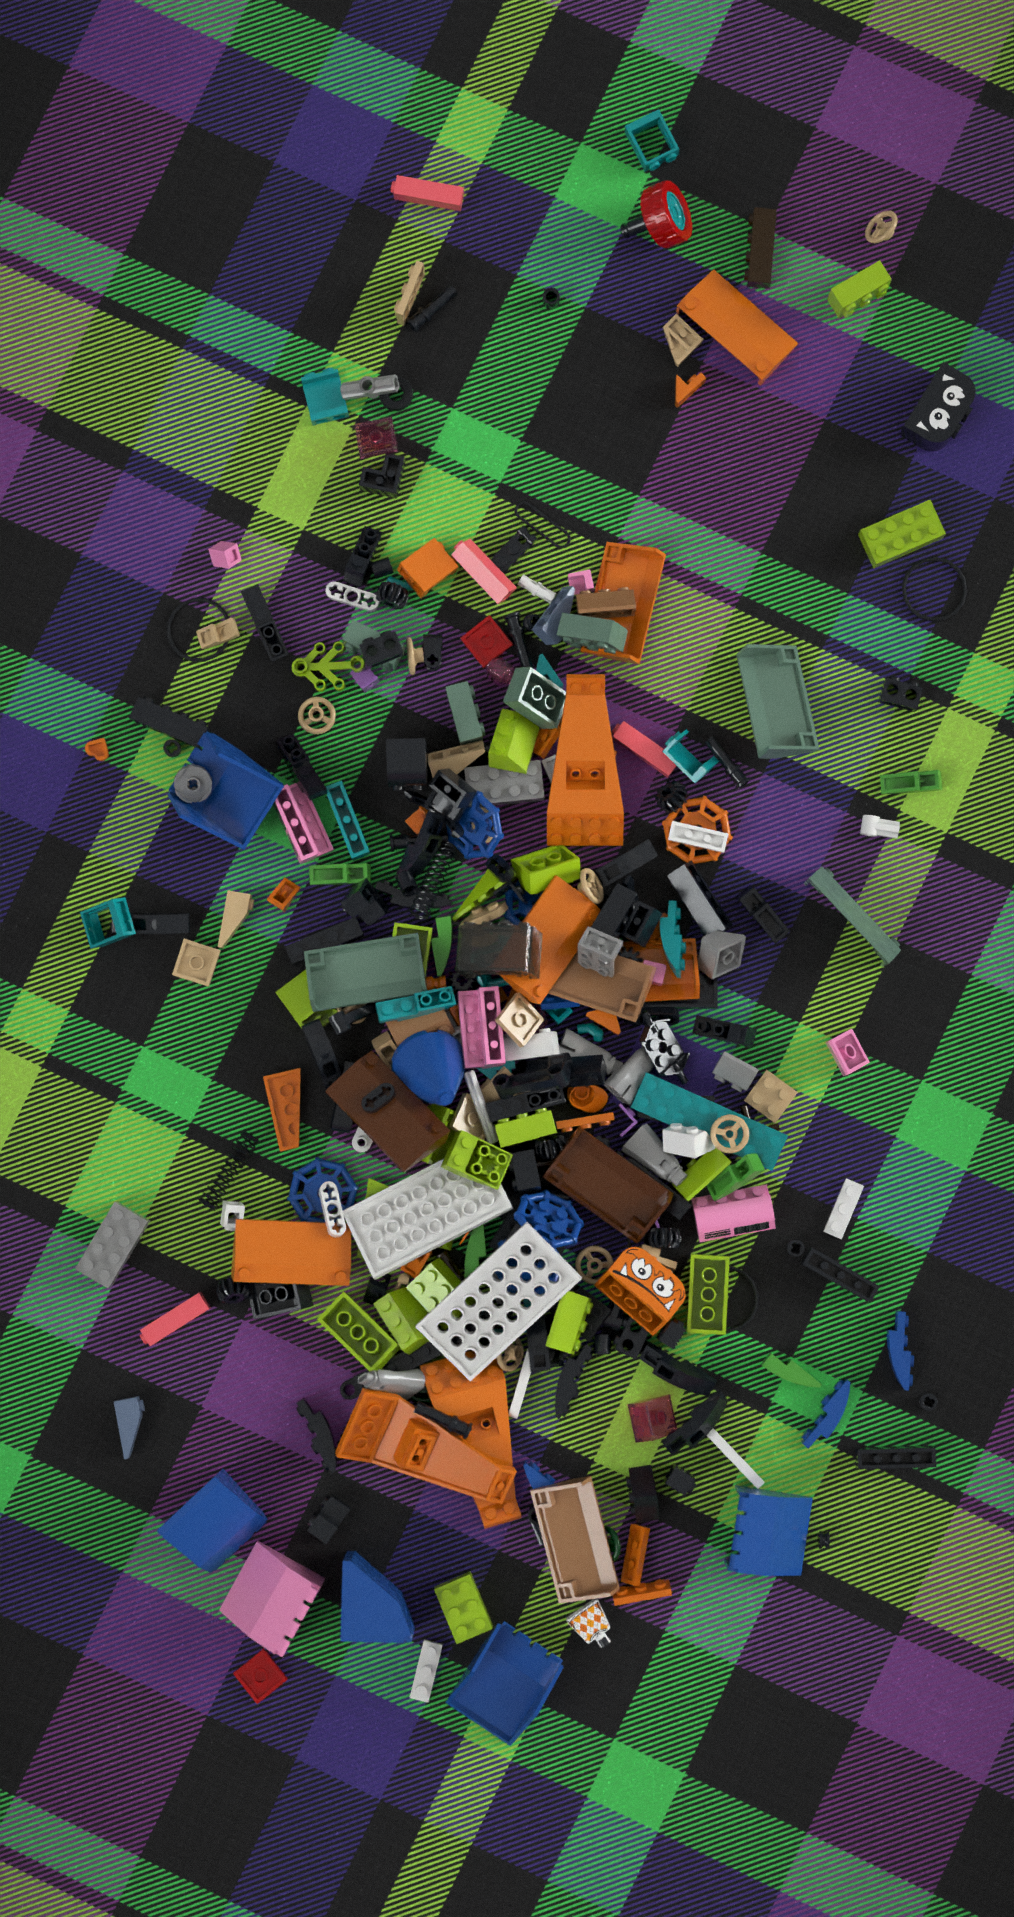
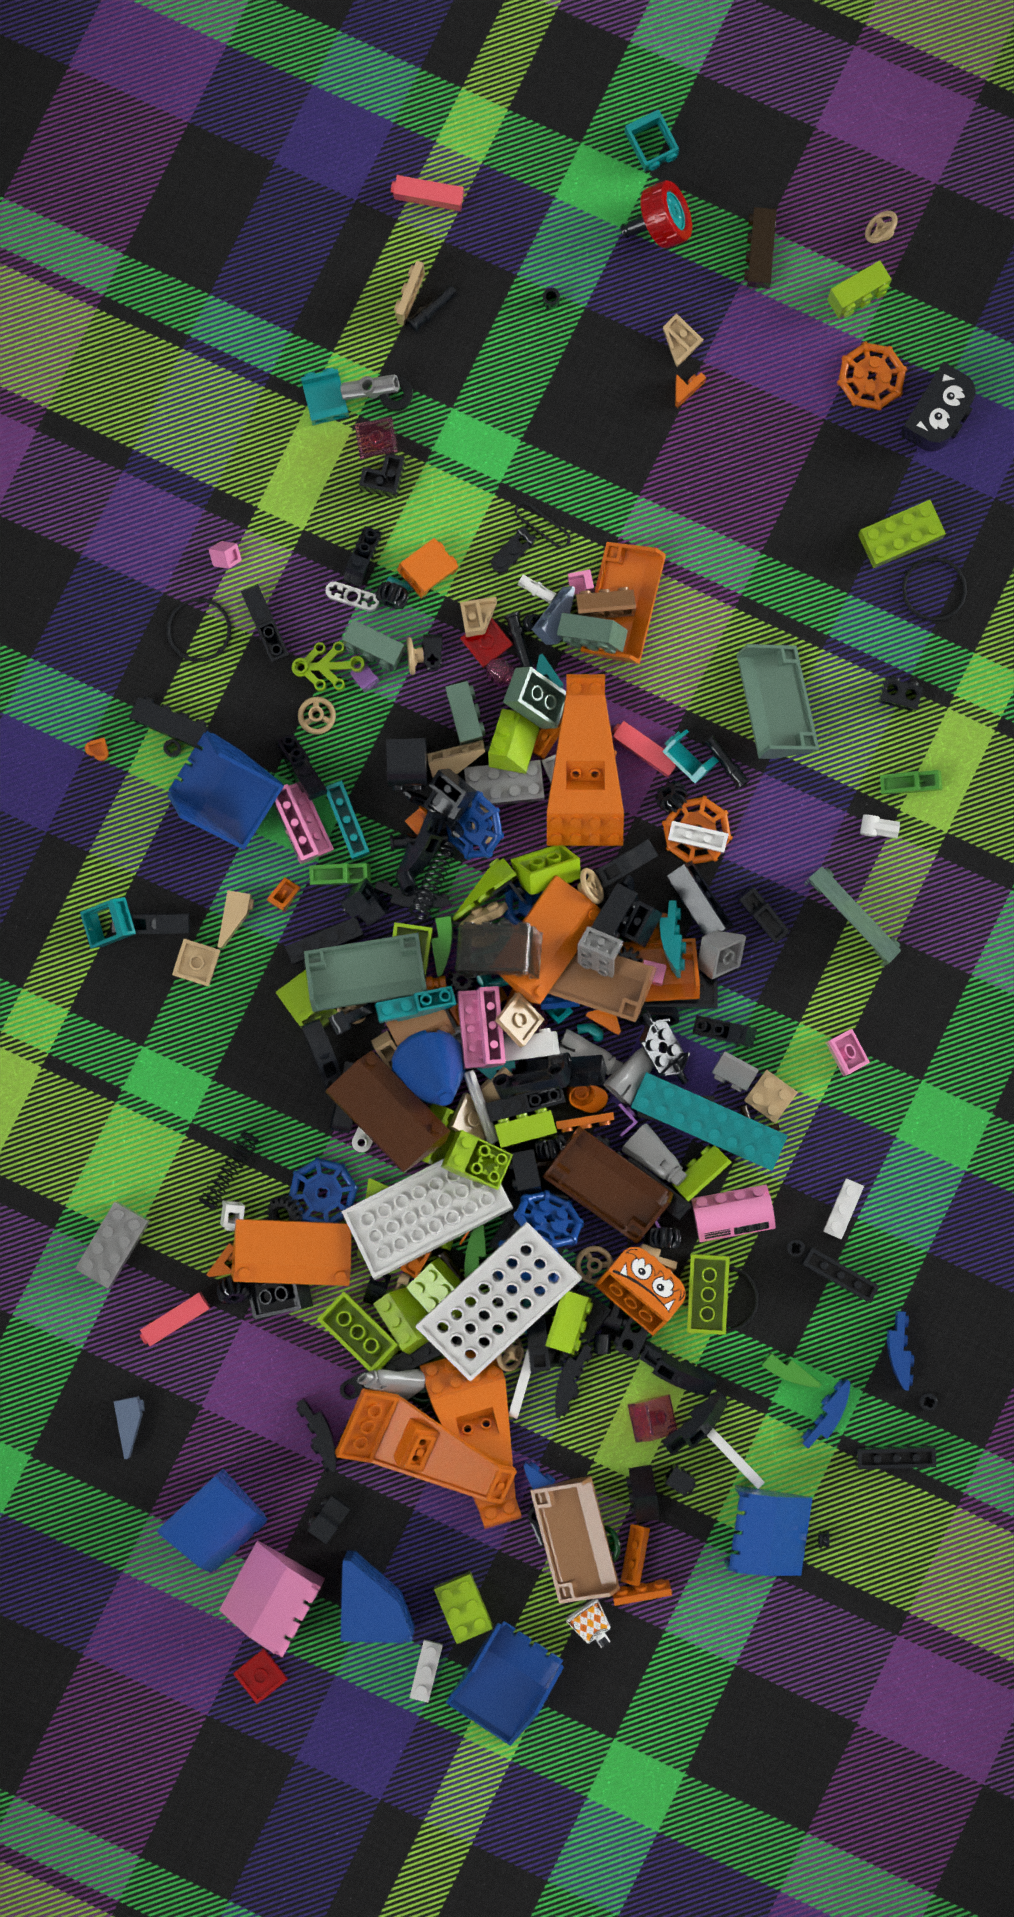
(193, 794): light grey plate -> none
(218, 634): tan slope -> none
(220, 1266): none -> orange slope
(284, 1103): orange wing -> none
(288, 1204): none -> black tyre
(330, 1224): white beam -> none
(375, 1094): black beam -> none
(381, 568): black beam -> none
(383, 654): black brick -> none
(451, 1423): black pin -> none
(477, 615): none -> tan wing
(483, 570): coral brick -> none
(502, 866): black beam -> none
(671, 1332): black brick -> none
(686, 1141): white slope -> none
(735, 1176): bright green slope -> none
(737, 325): orange slope -> none
(739, 1123): tan piece -> none
(873, 365): none -> orange plate

